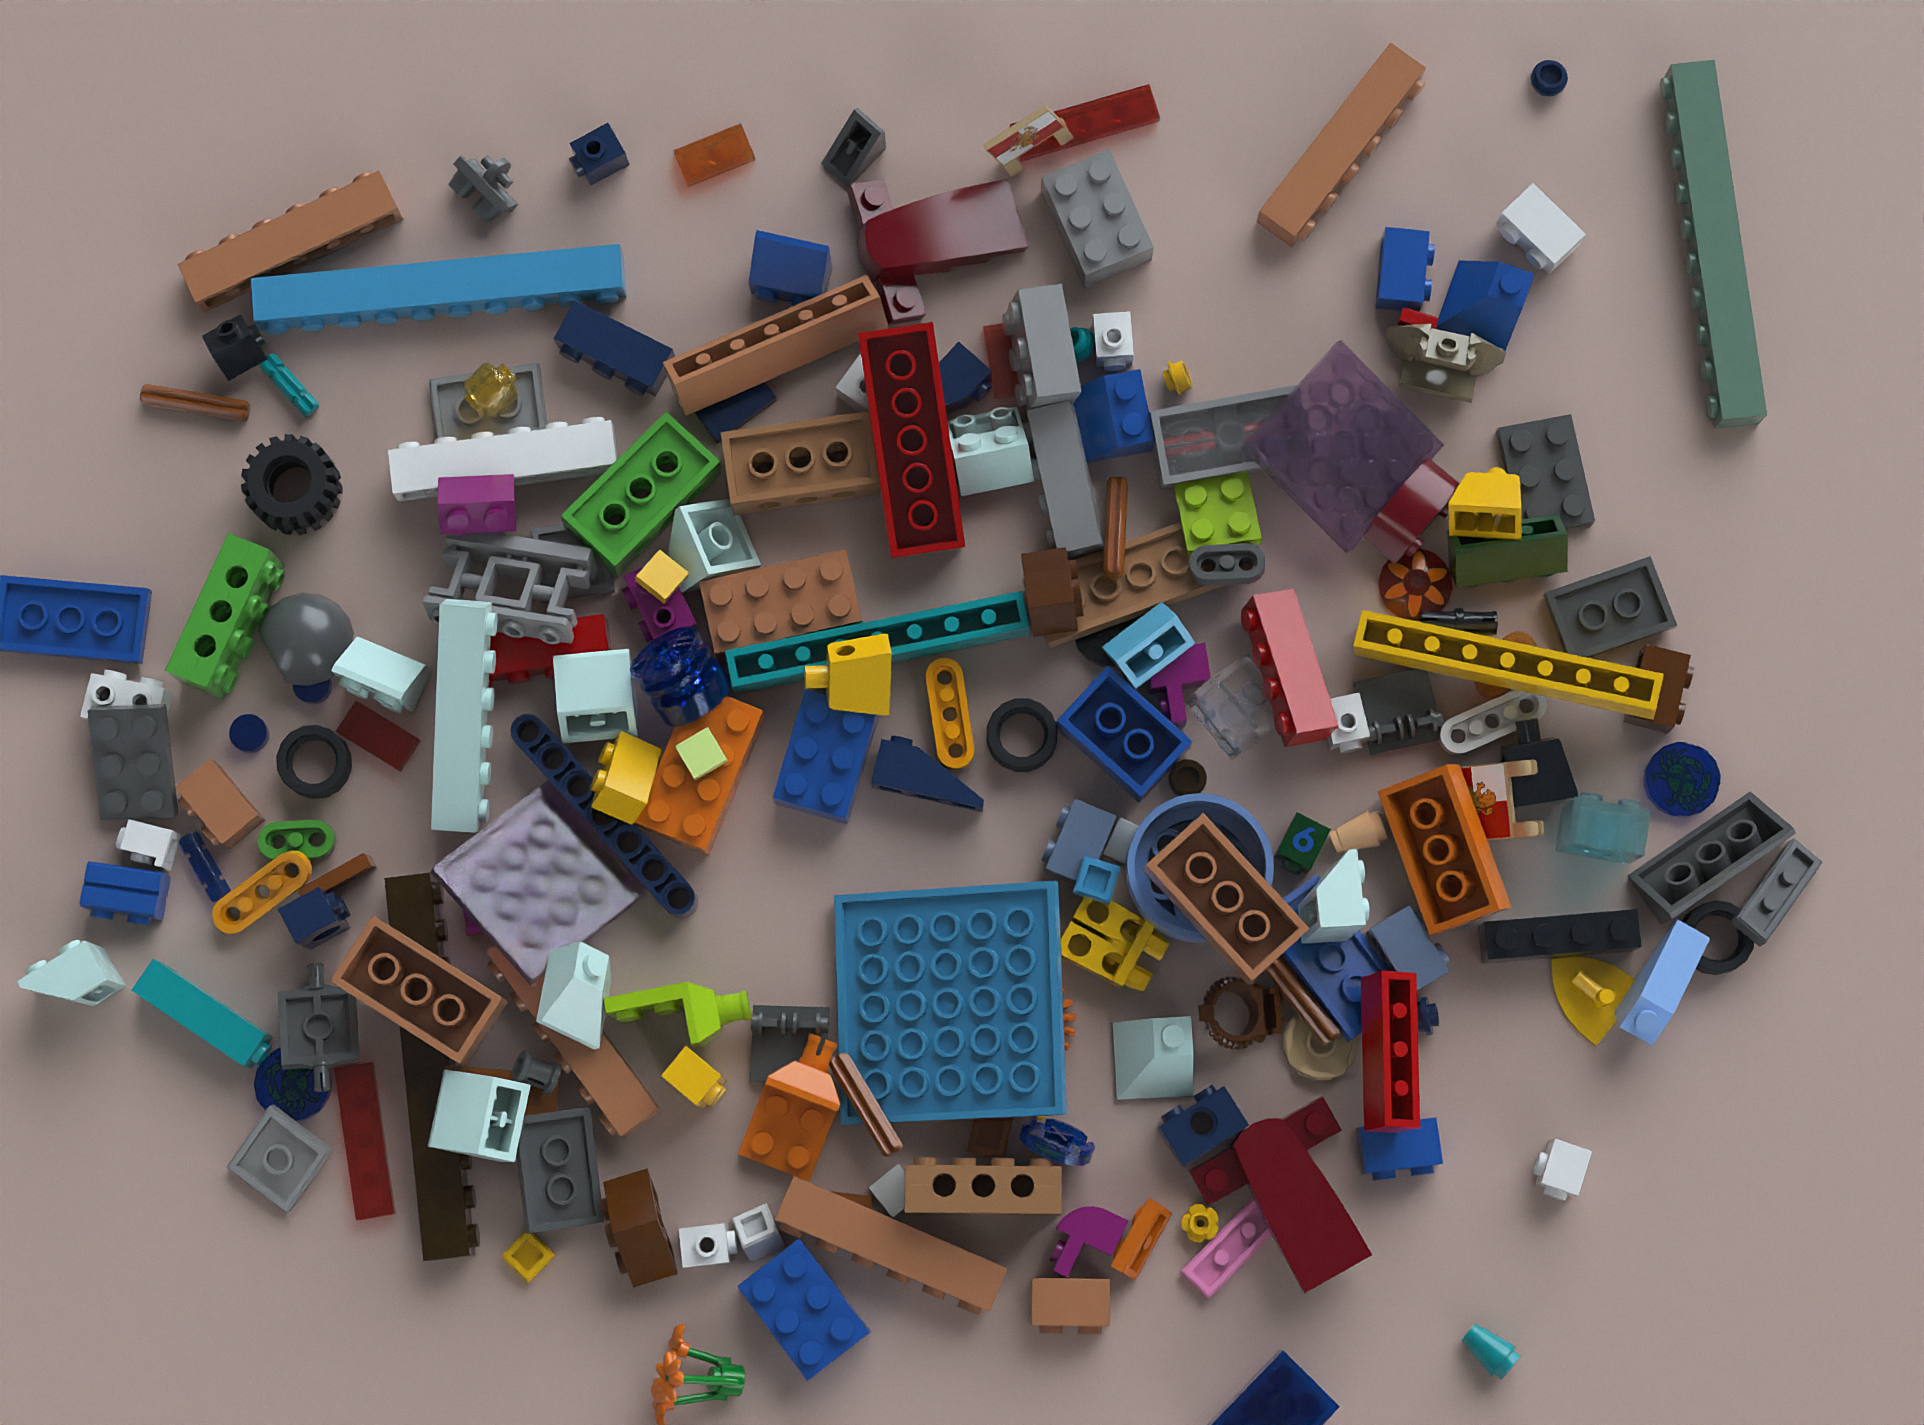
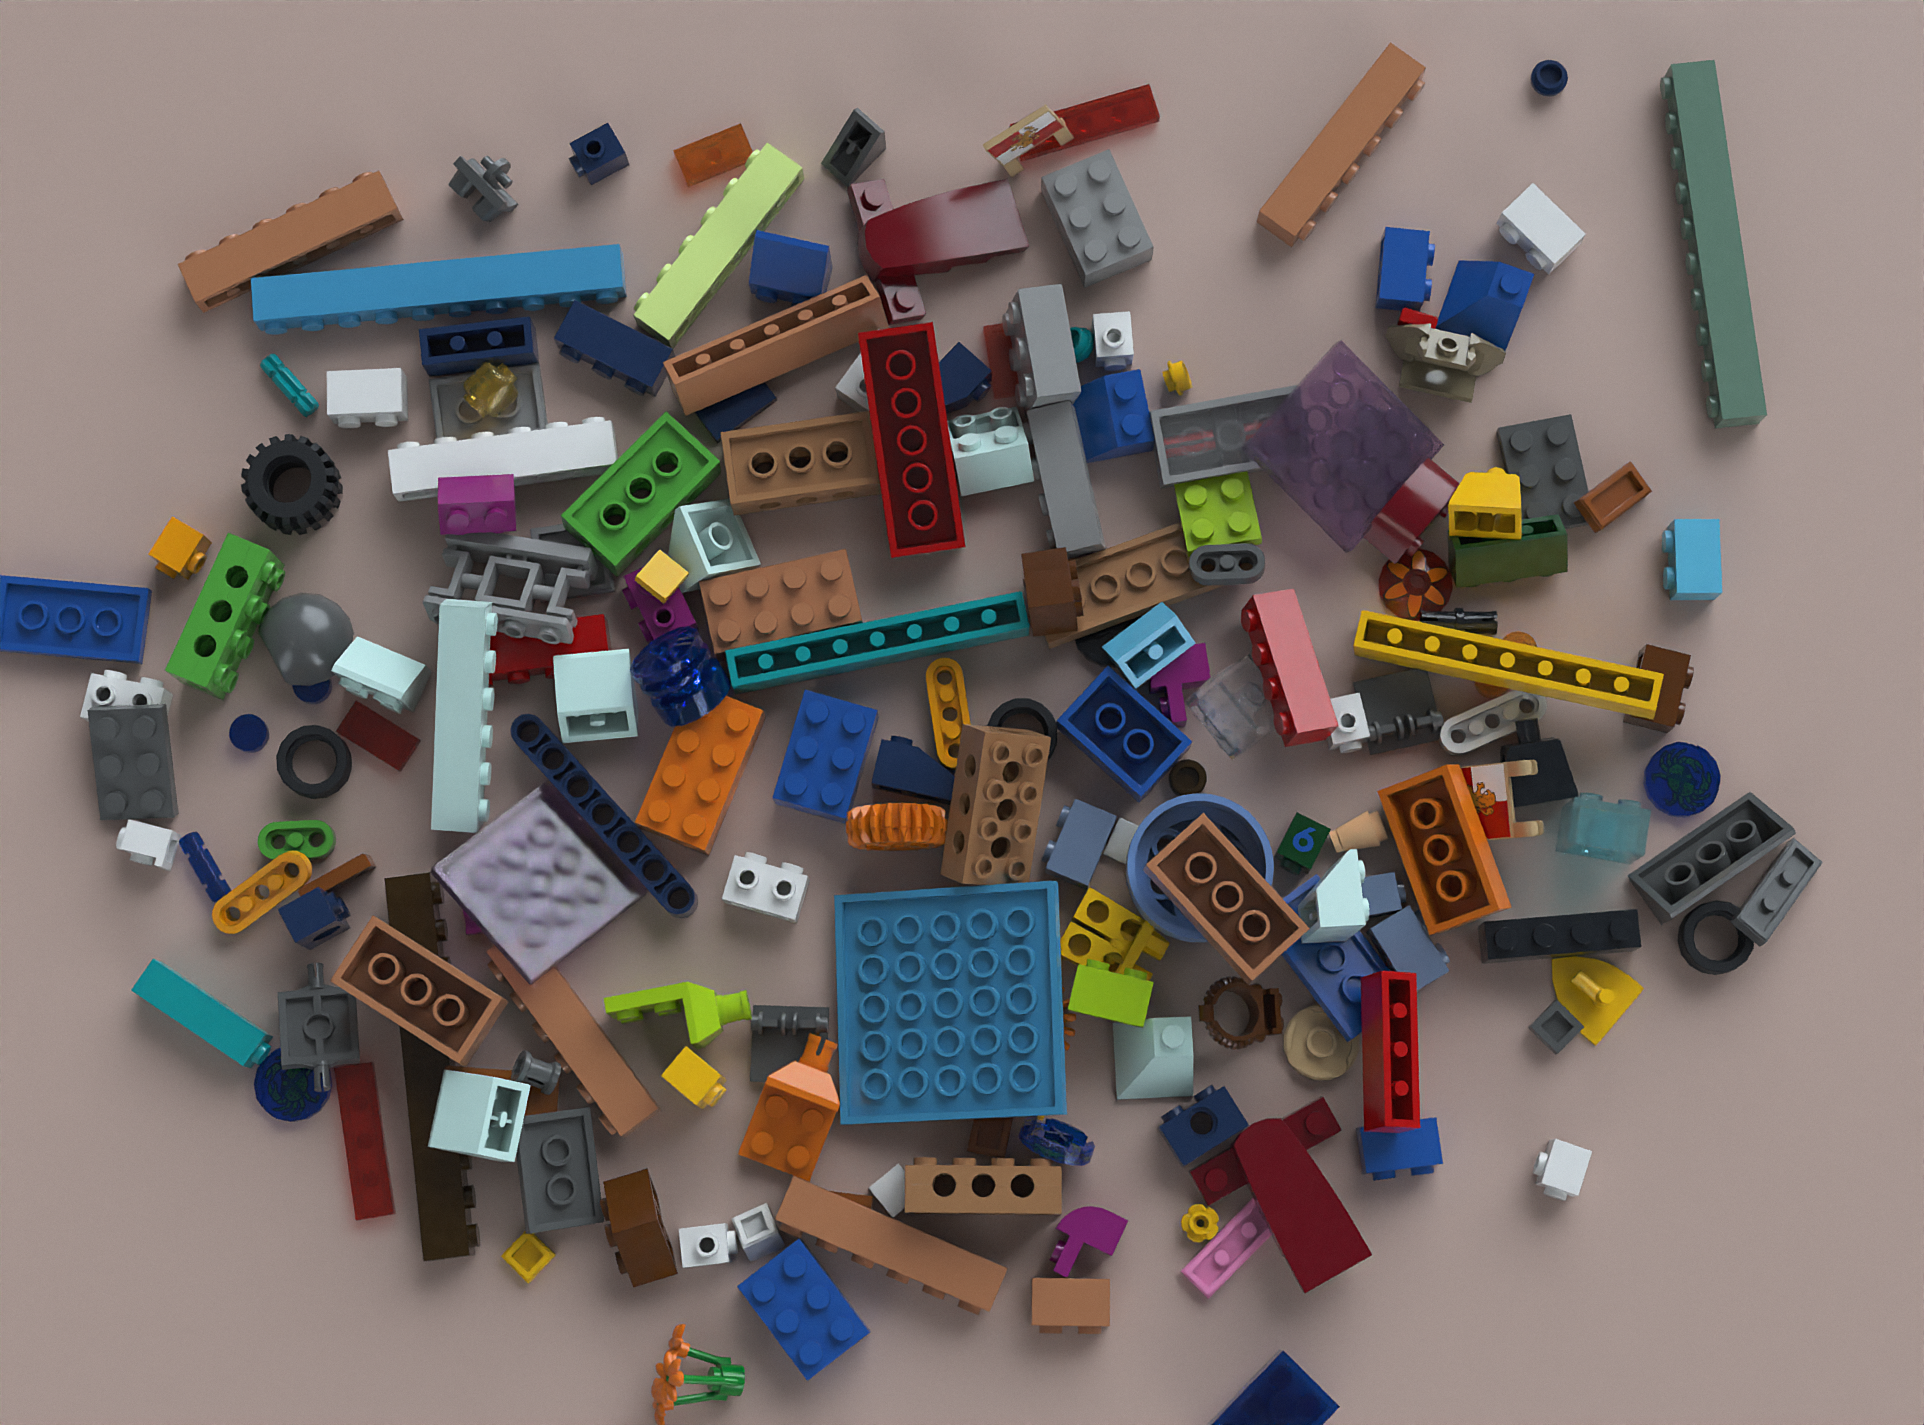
(78, 975): light aqua slope -> none
(125, 892): blue brick -> none
(180, 550): none -> light orange brick
(195, 402): dark orange axle -> none
(218, 804): nougat brick -> none
(235, 346): black brick -> none
(280, 1158): light grey tile -> none
(367, 397): none -> white brick
(469, 345): none -> dark blue brick
(574, 992): light aqua slope -> none
(625, 778): yellow brick -> none
(701, 753): yellowish green tile -> none
(718, 245): none -> yellowish green brick
(766, 887): none -> white brick
(855, 675): yellow torso -> none
(865, 1104): dark orange axle -> none
(896, 827): none -> orange gear
(995, 805): none -> medium nougat brick
(1096, 880): dark azure tile -> none
(1111, 994): none -> lime brick
(1115, 527): dark orange axle -> none
(1146, 1229): orange plate -> none
(1303, 1001): dark orange axle -> none
(1383, 894): none -> sand blue brick
(1427, 1016): dark blue plate -> none
(1491, 1351): teal cone -> none
(1556, 1027): none -> dark grey plate
(1610, 609): dark grey plate -> none
(1612, 497): none -> dark orange tile
(1661, 983): light blue slope -> none
(1693, 559): none -> medium azure brick

